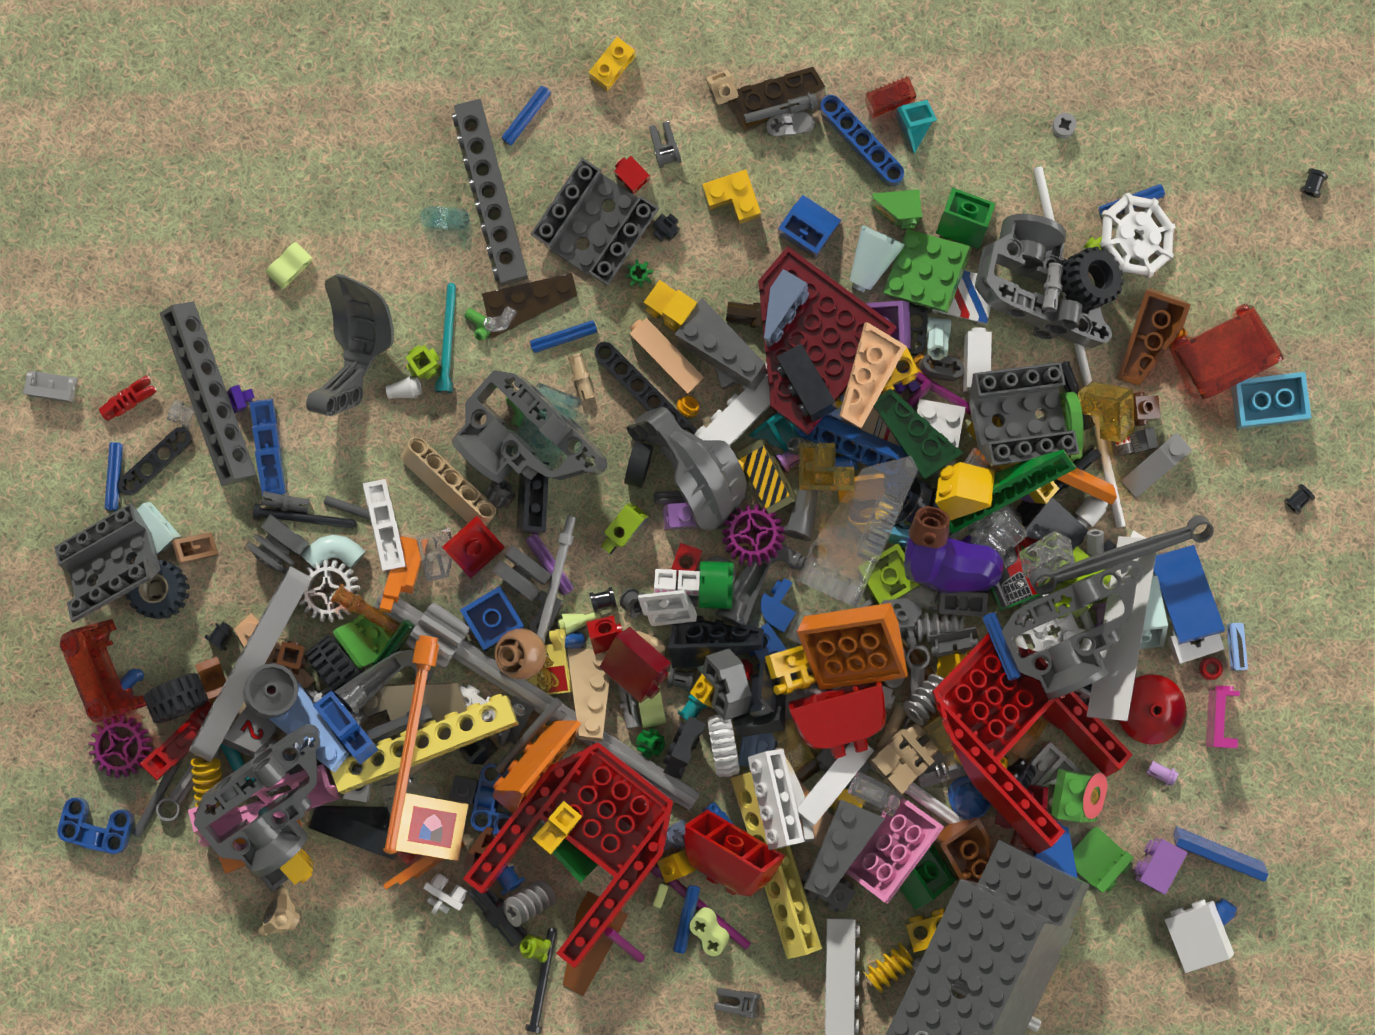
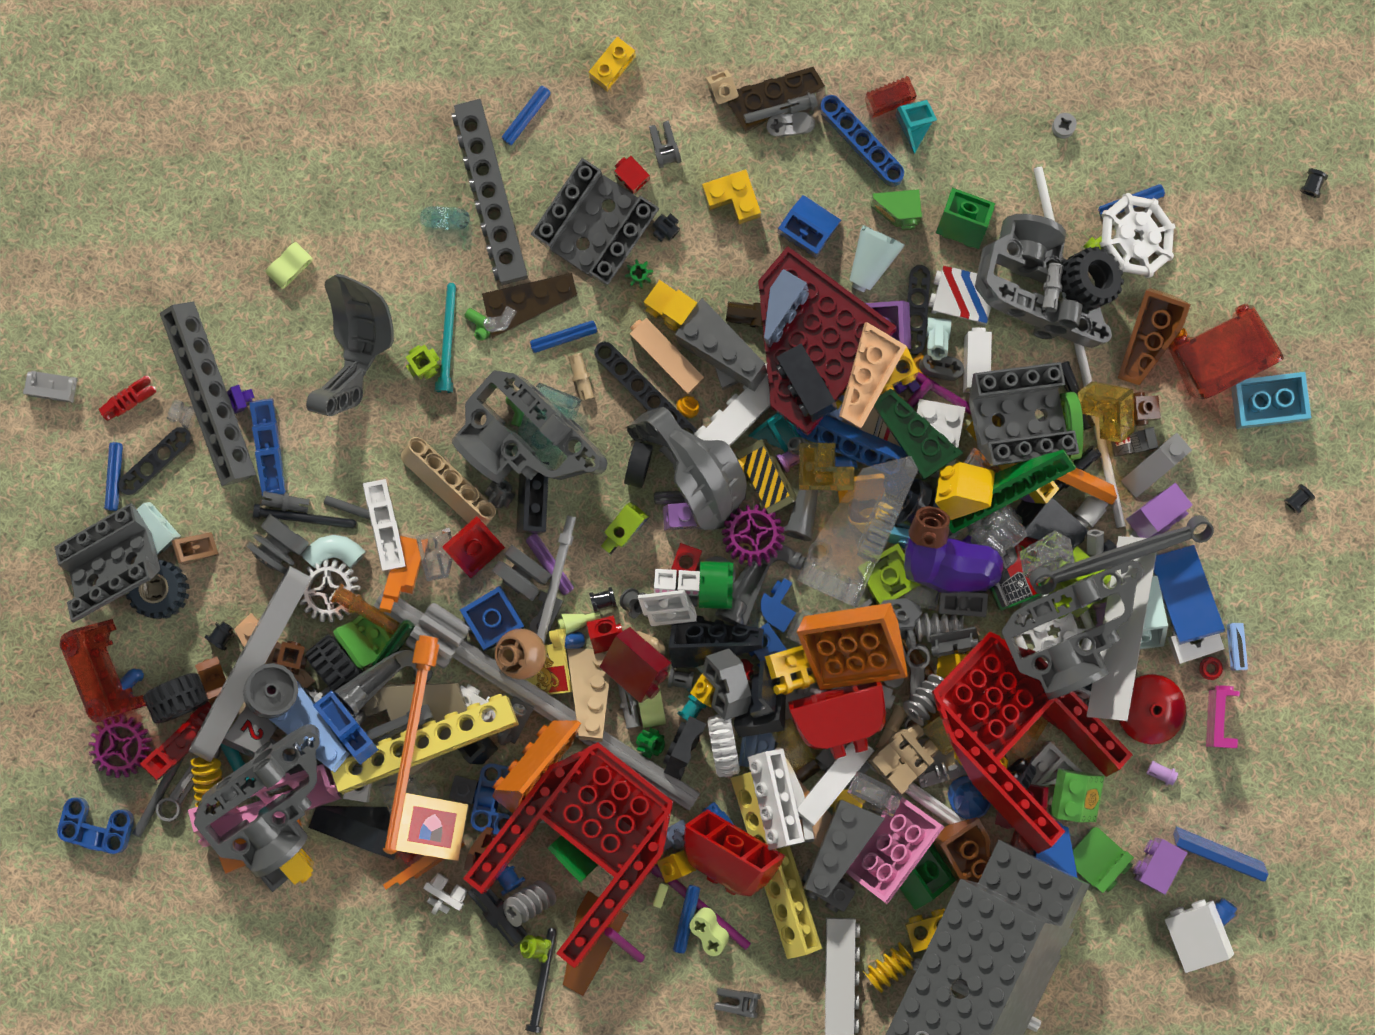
(279, 915): tan rock -> none
(405, 388): white cone -> none
(528, 735): dark grey bar -> none
(557, 828): yellow slope -> none
(927, 271): bright green plate -> none
(1006, 658): blue axle -> none
(1098, 780): coral piece -> none
(1160, 512): none -> medium lavender brick

